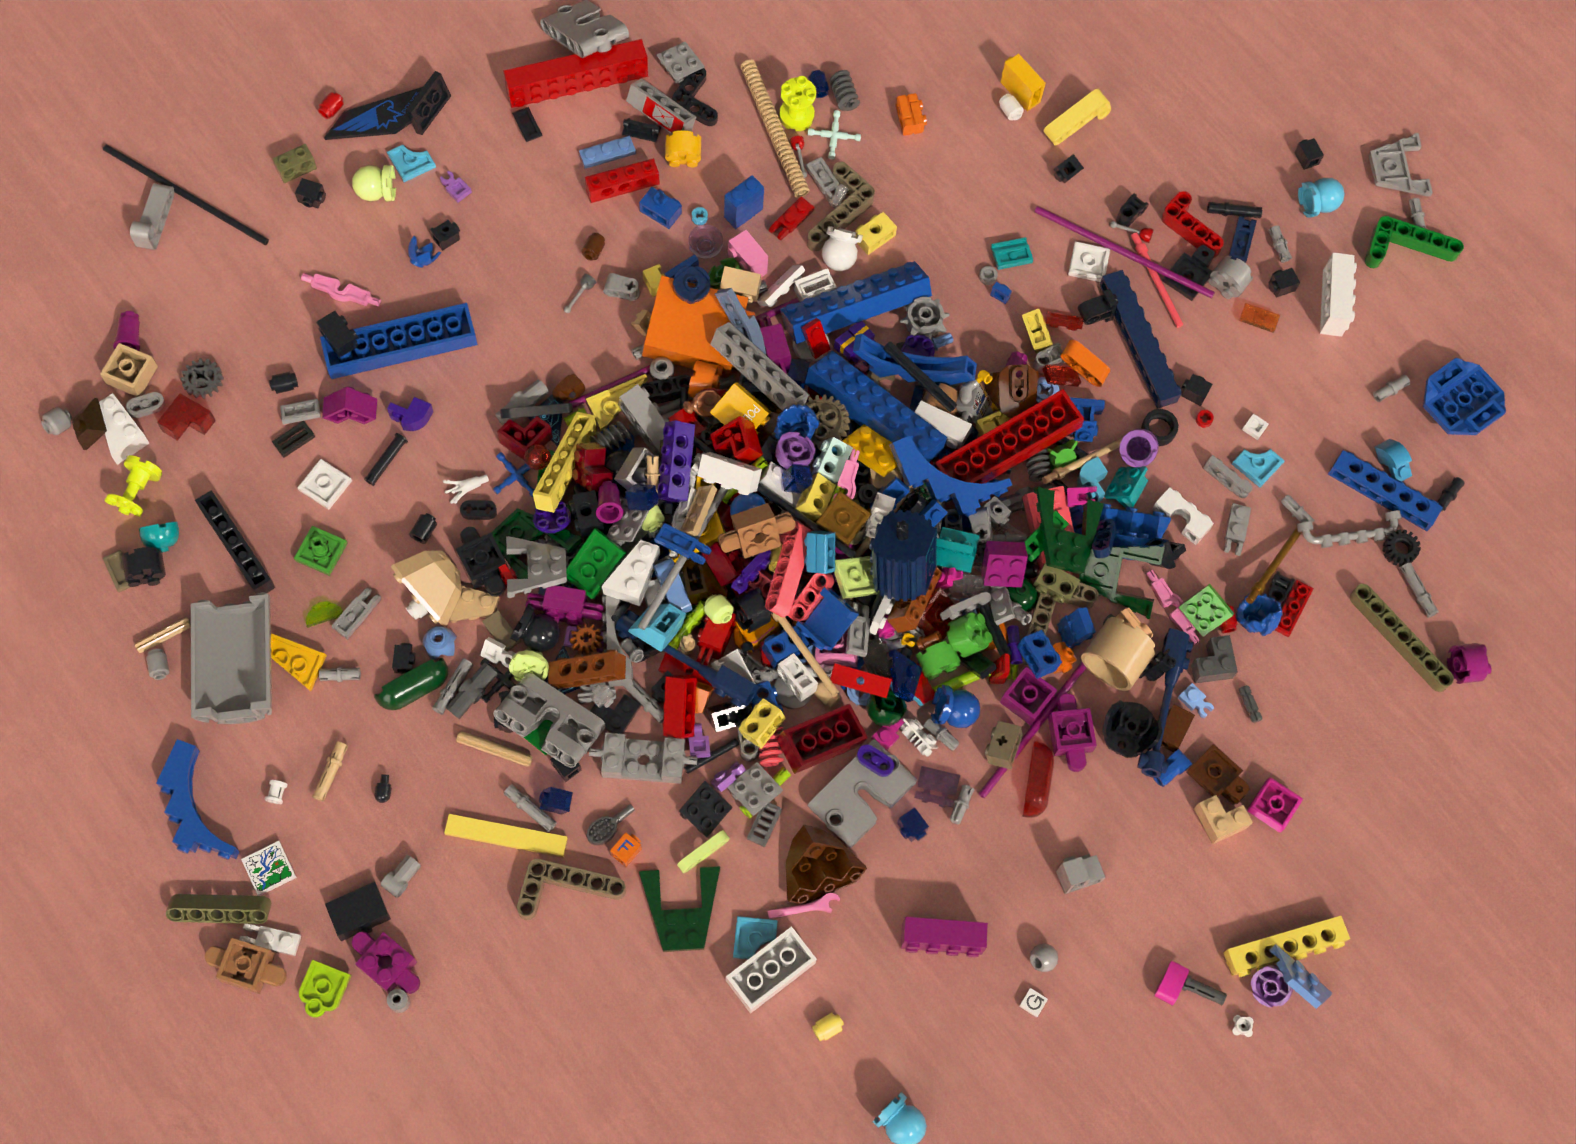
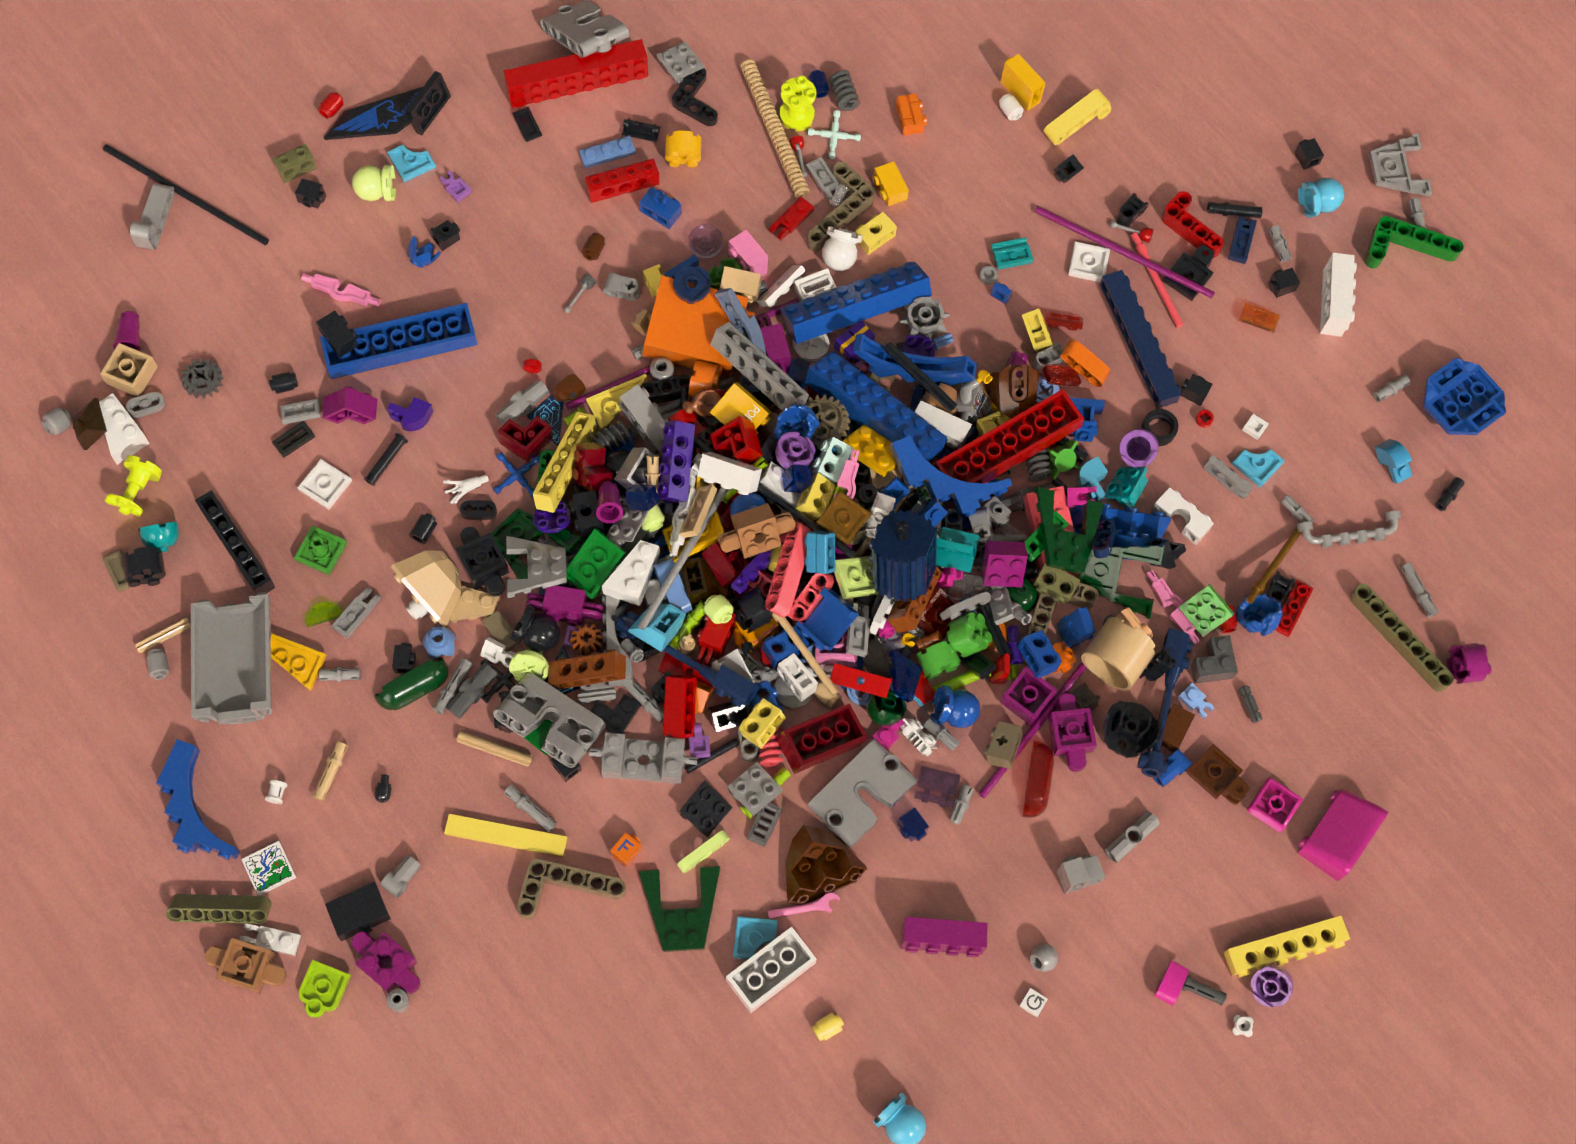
(185, 413): clear red brick -> none
(506, 573): red plate -> none
(532, 366): none -> red tile
(536, 410): black beam -> none
(537, 457): clear red piece -> none
(555, 800): clear blue brick -> none
(602, 696): clear gear -> none
(605, 828): flat silver piece -> none
(659, 107): light grey brick -> none
(681, 543): blue hinge -> none
(699, 221): medium azure bush -> none
(727, 777): medium lavender plate -> none
(743, 202): blue brick -> none
(816, 338): red plate -> none
(876, 759): dark purple plate -> none
(890, 184): none -> yellow brick
(1061, 472): tan bar -> none
(1085, 697): none -> clear smoke bracket
(1099, 308): black pin -> none
(1140, 829): none -> light grey piece
(1219, 823): tan brick -> none
(1231, 277): light grey brick -> none
(1237, 527): light grey hinge -> none
(1299, 979): medium blue wing -> none
(1342, 834): none -> dark pink windscreen
(1375, 491): blue brick -> none
(1408, 540): black tyre -> none

